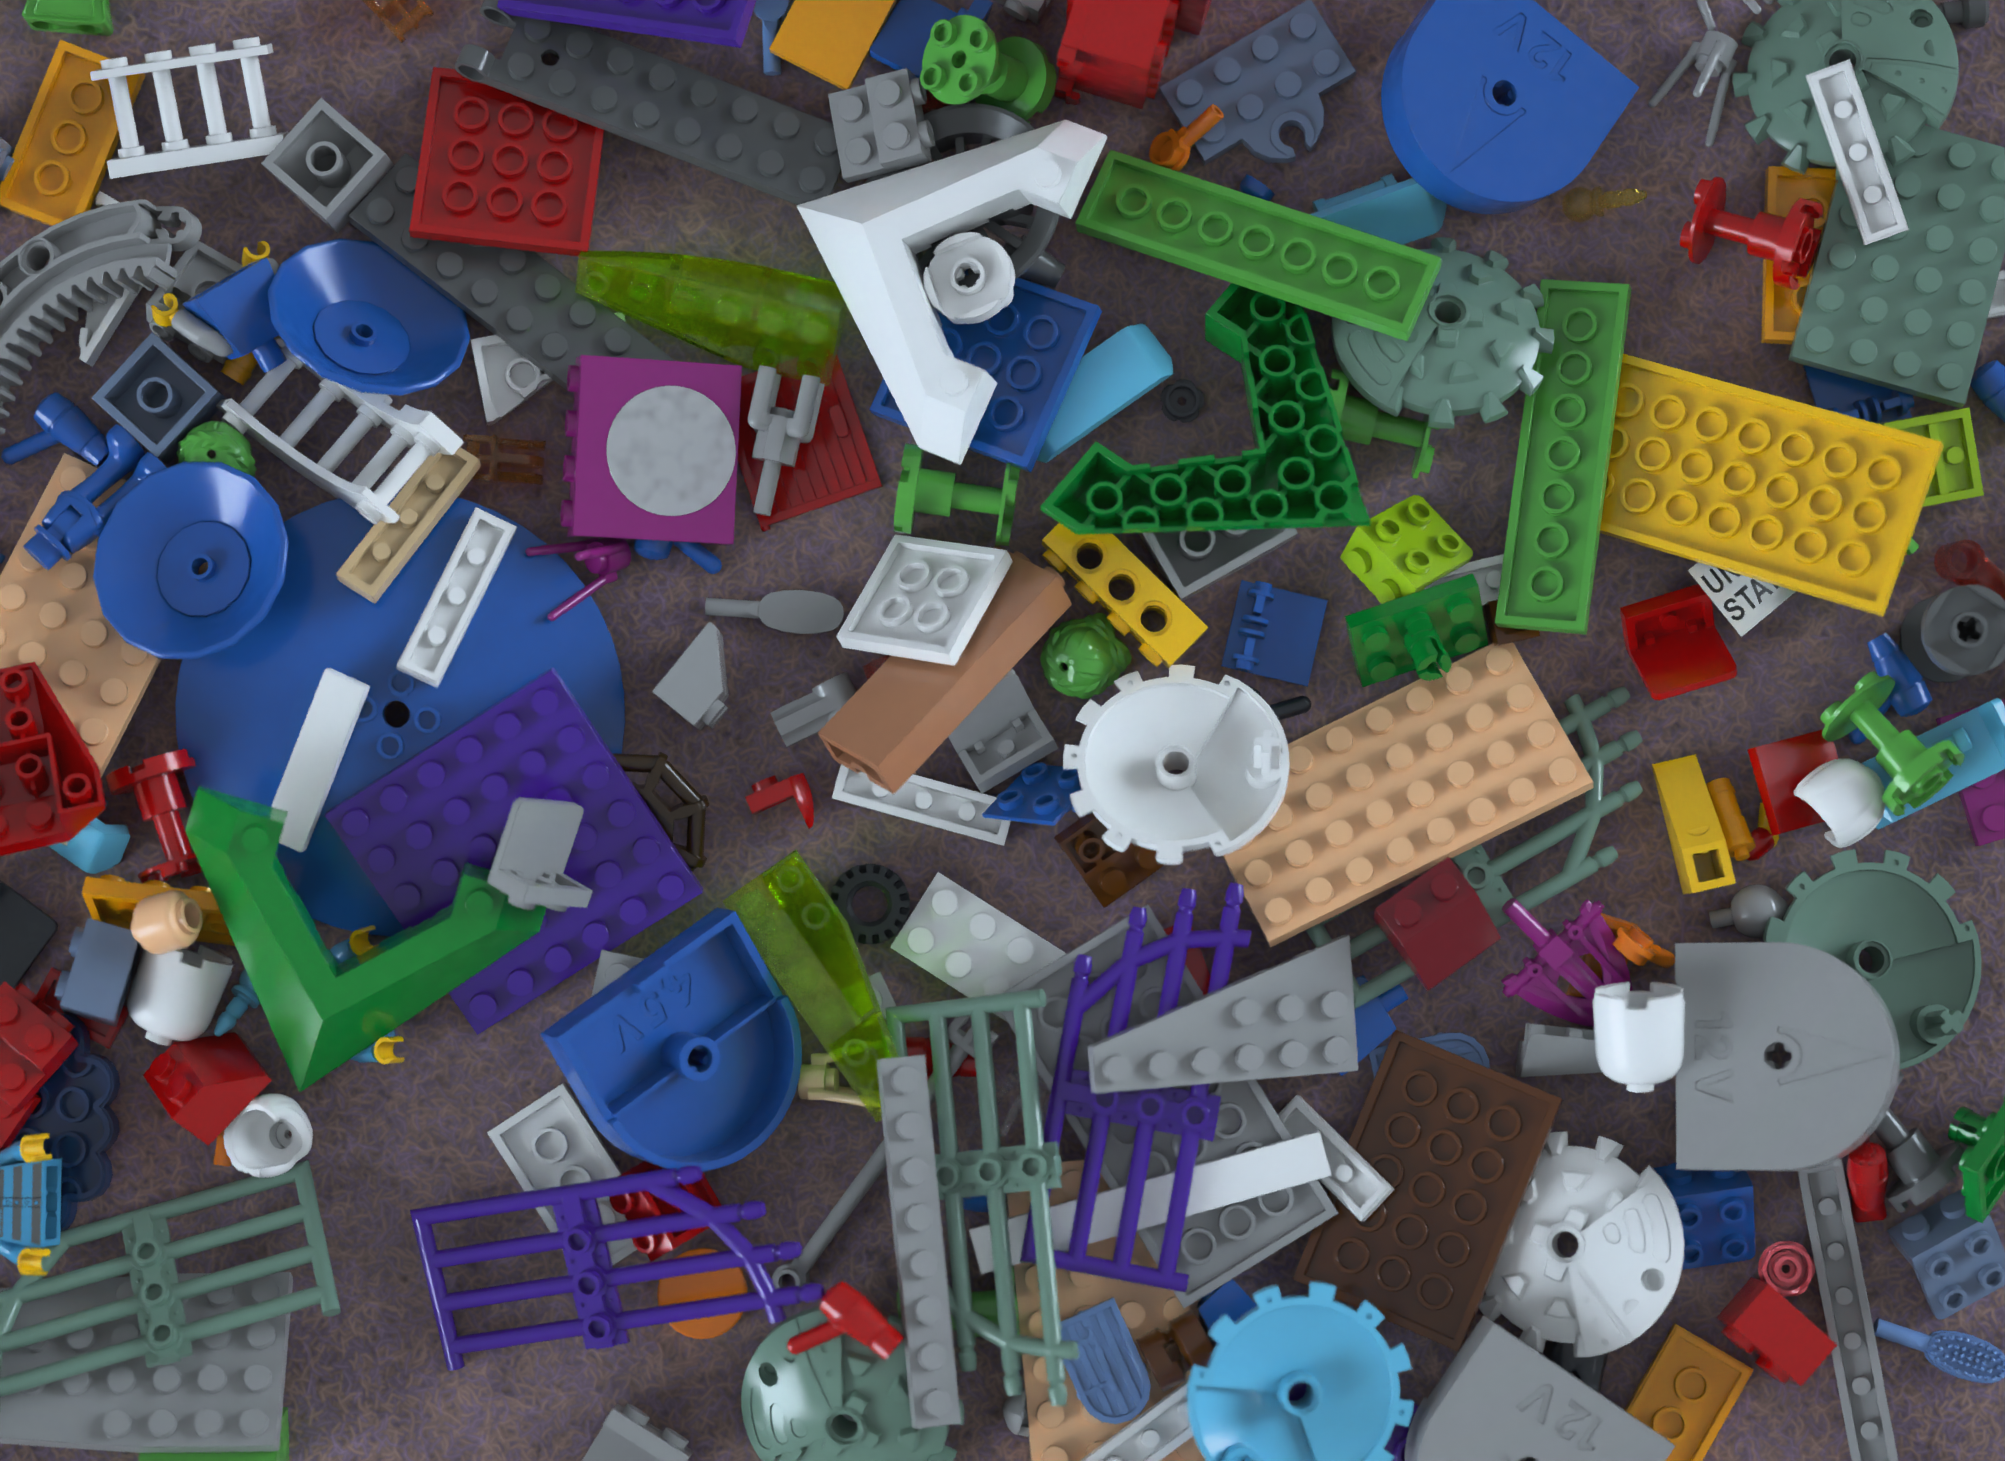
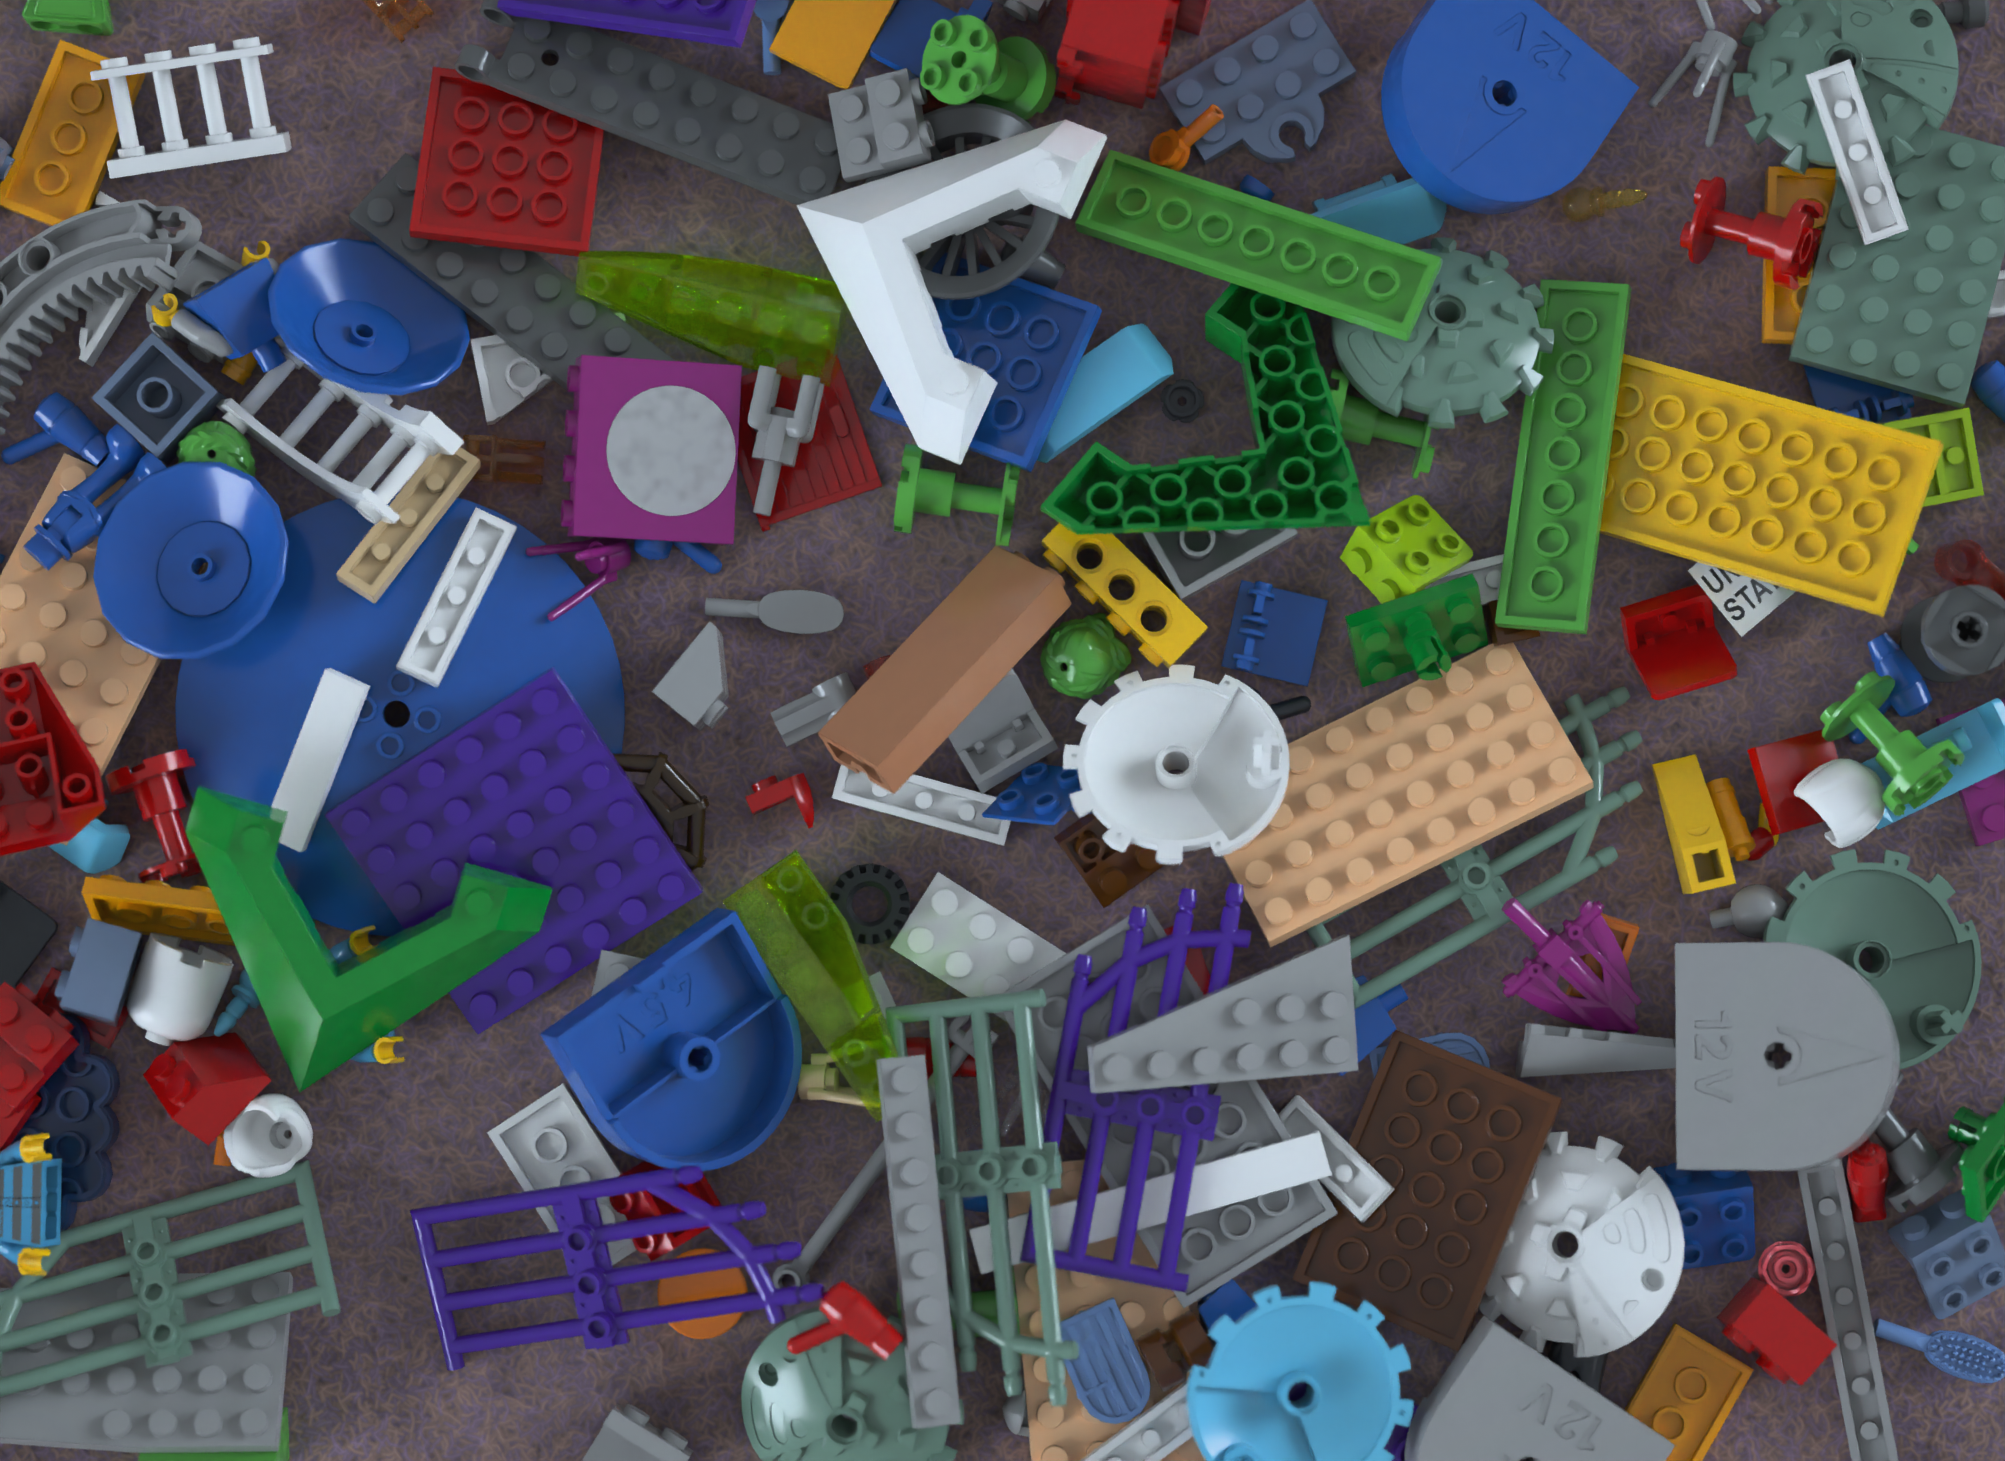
(166, 922): light nougat head -> none
(328, 164): light grey slope -> none
(535, 855): light grey bracket -> none
(924, 599): white plate -> none
(947, 268): white plate -> none
(1437, 923): dark red slope -> none
(1639, 1033): white cylinder -> none
(1640, 948): orange plate -> none

